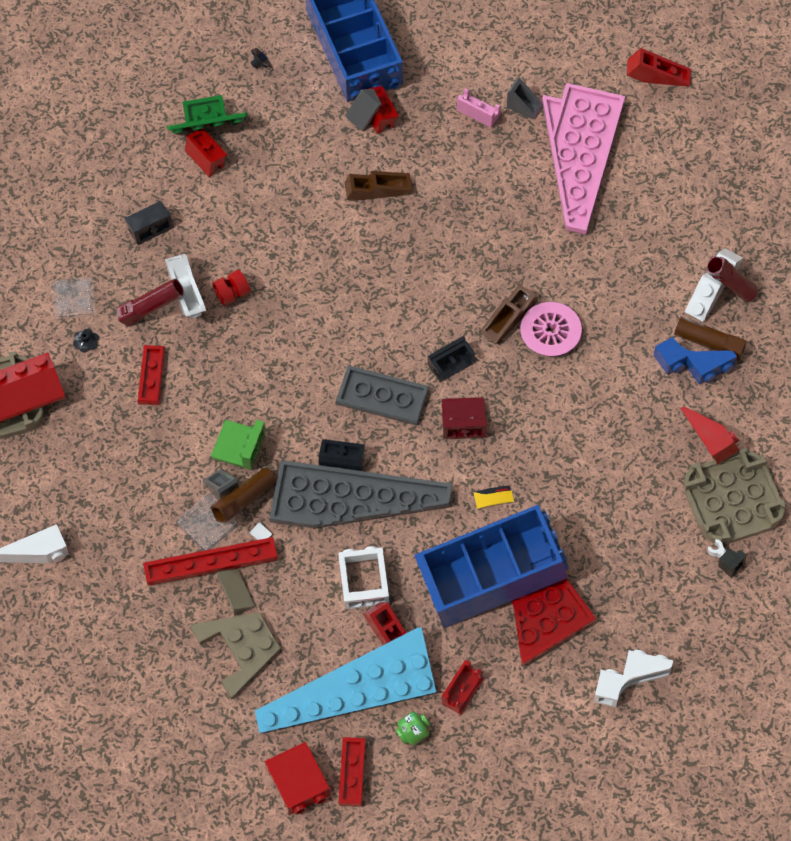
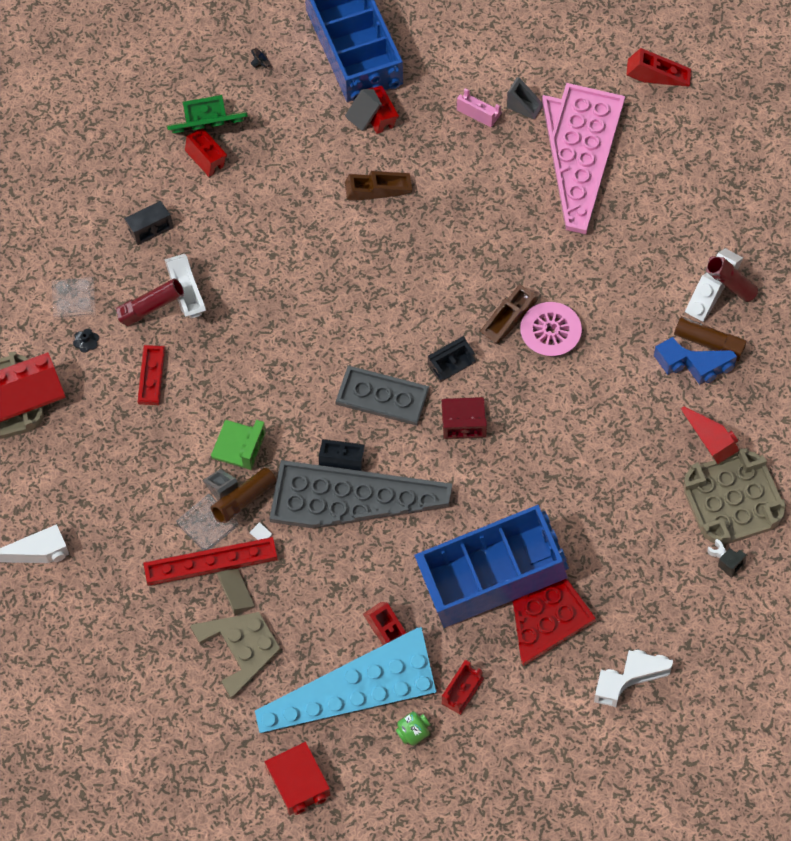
(233, 286): red wheel -> none
(351, 771): red plate -> none
(369, 597): white window -> none
(493, 496): yellow sticker -> none

